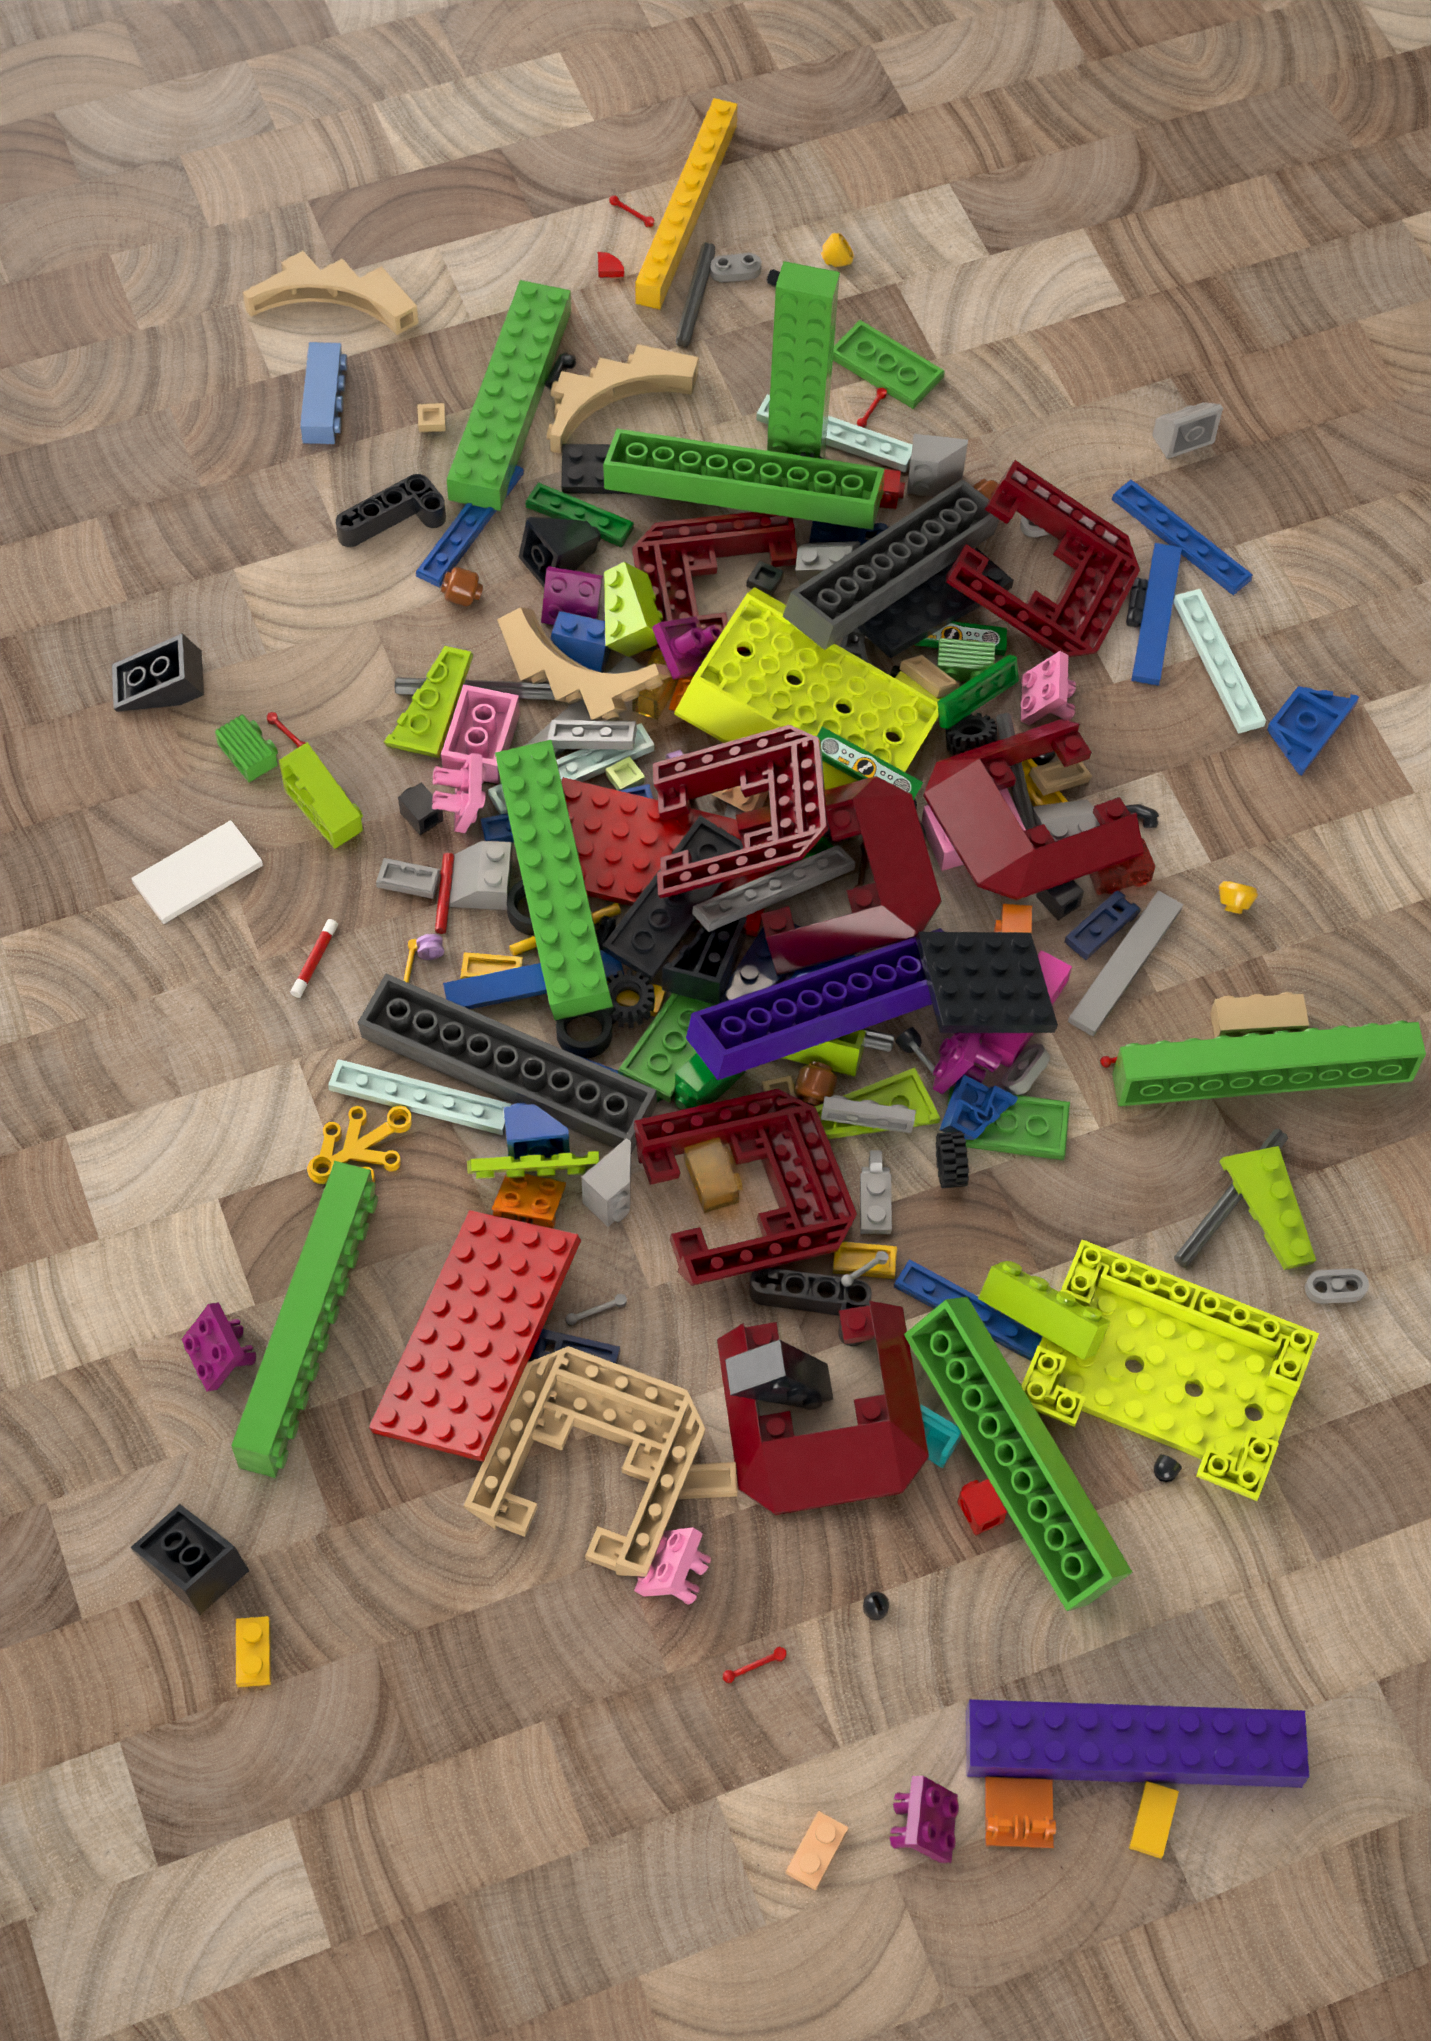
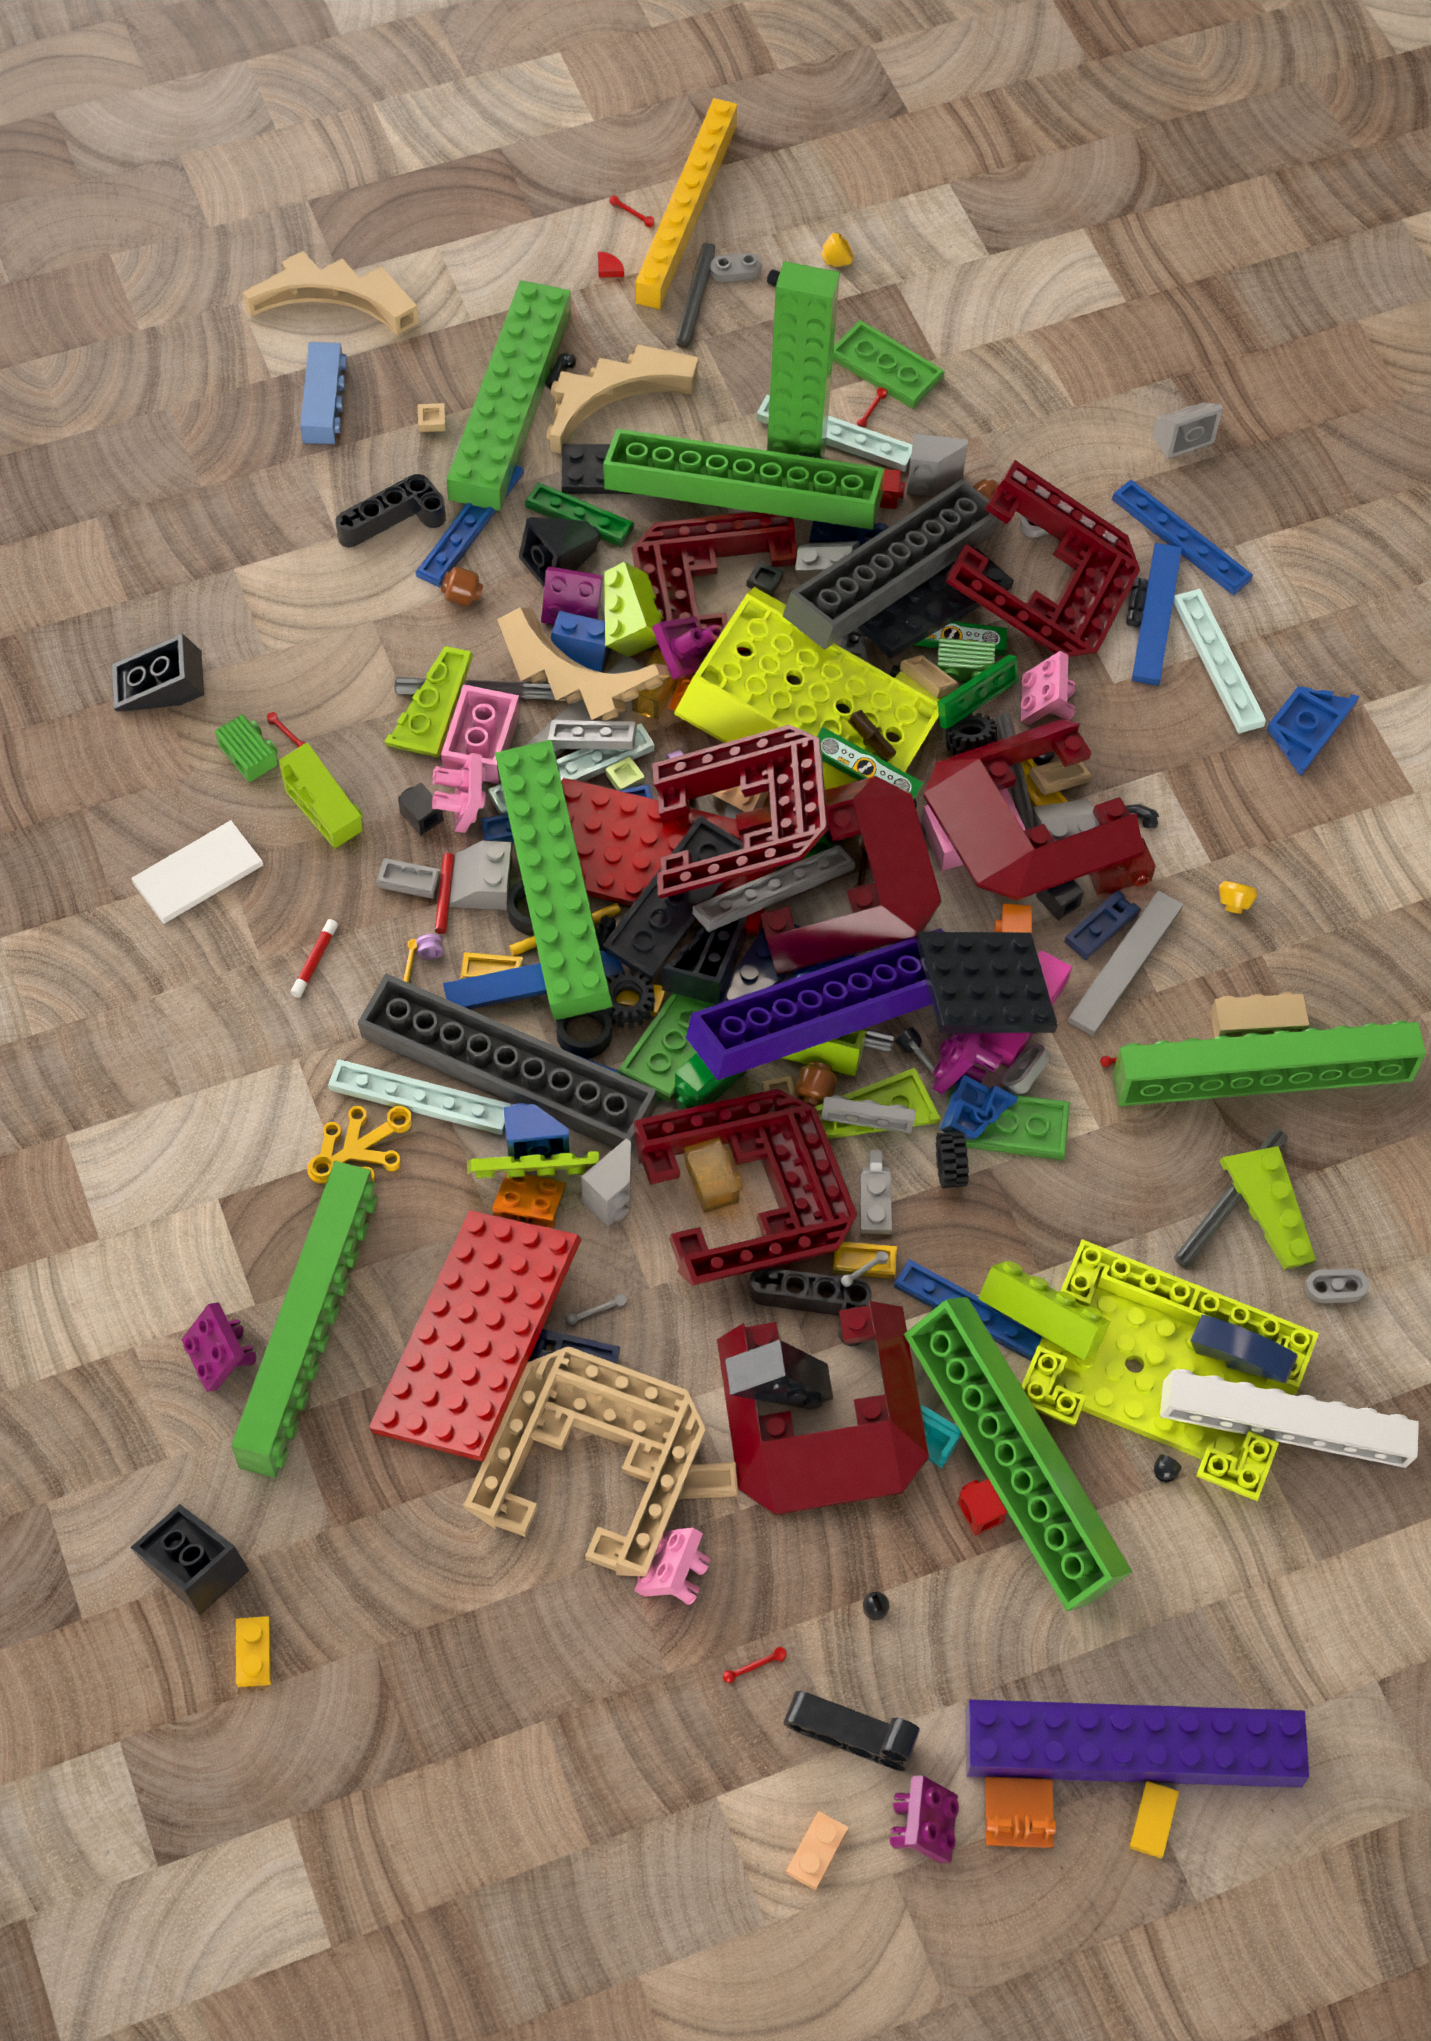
(853, 1731): none -> black beam
(872, 735): none -> dark brown axle
(1242, 1349): none -> dark blue slope
(1289, 1418): none -> white brick

